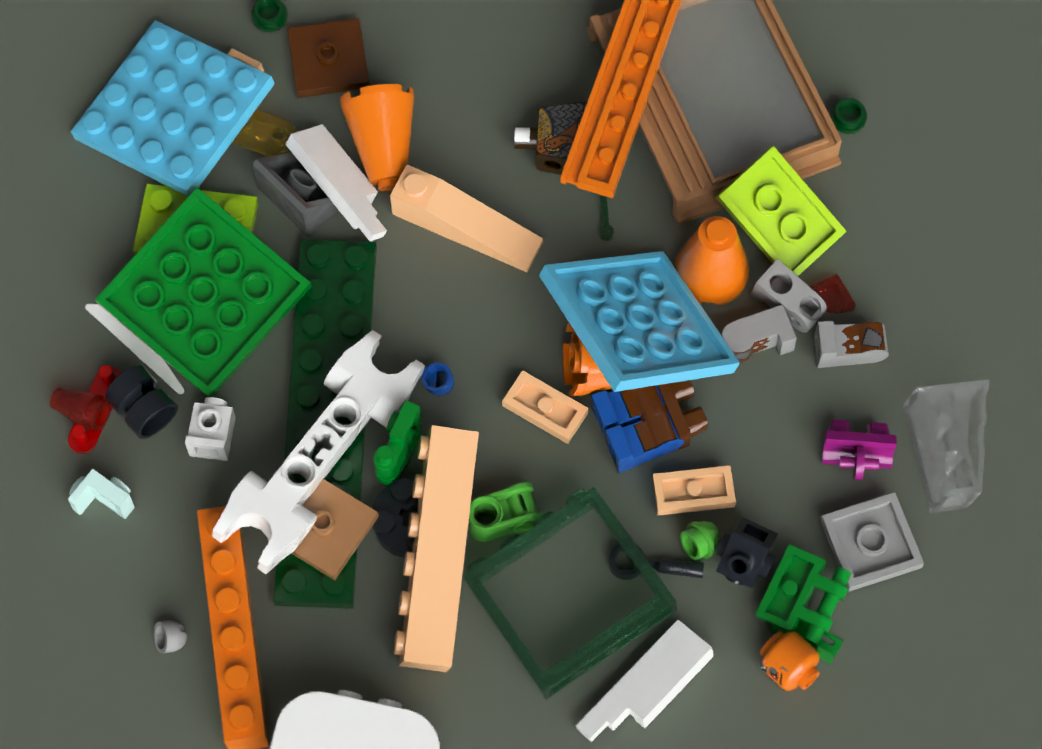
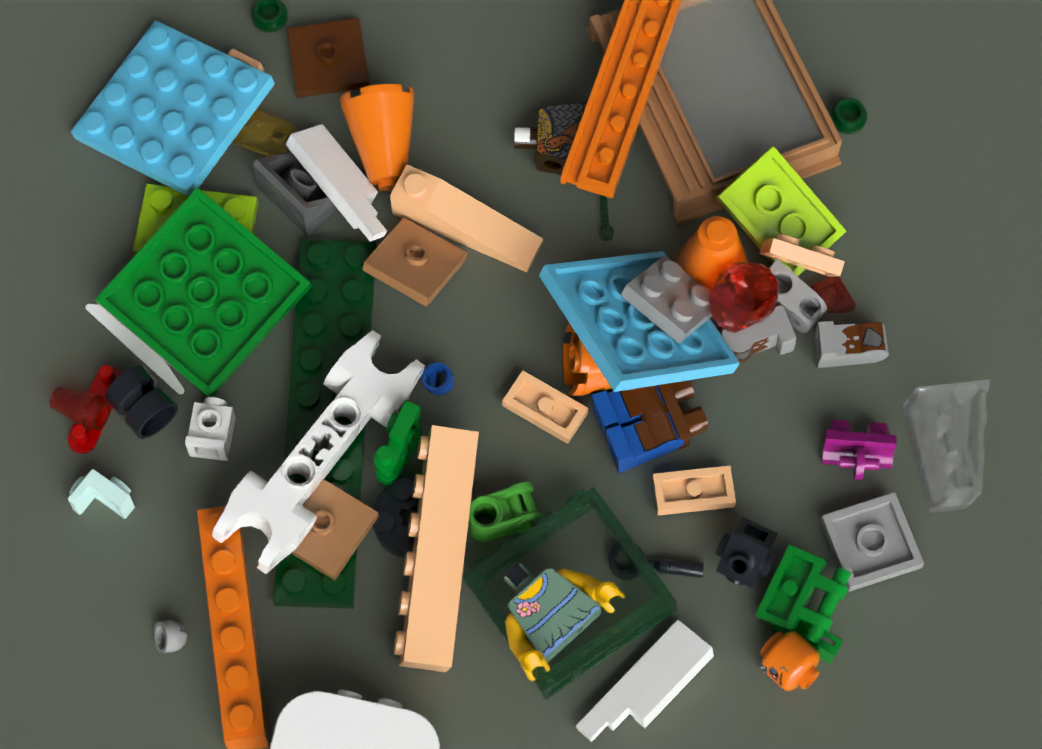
(414, 261): none -> medium nougat plate
(551, 612): none -> torso
(669, 298): none -> light grey plate
(700, 539): bright green plate -> none
(743, 296): none -> clear red hair
(817, 260): none -> light nougat plate

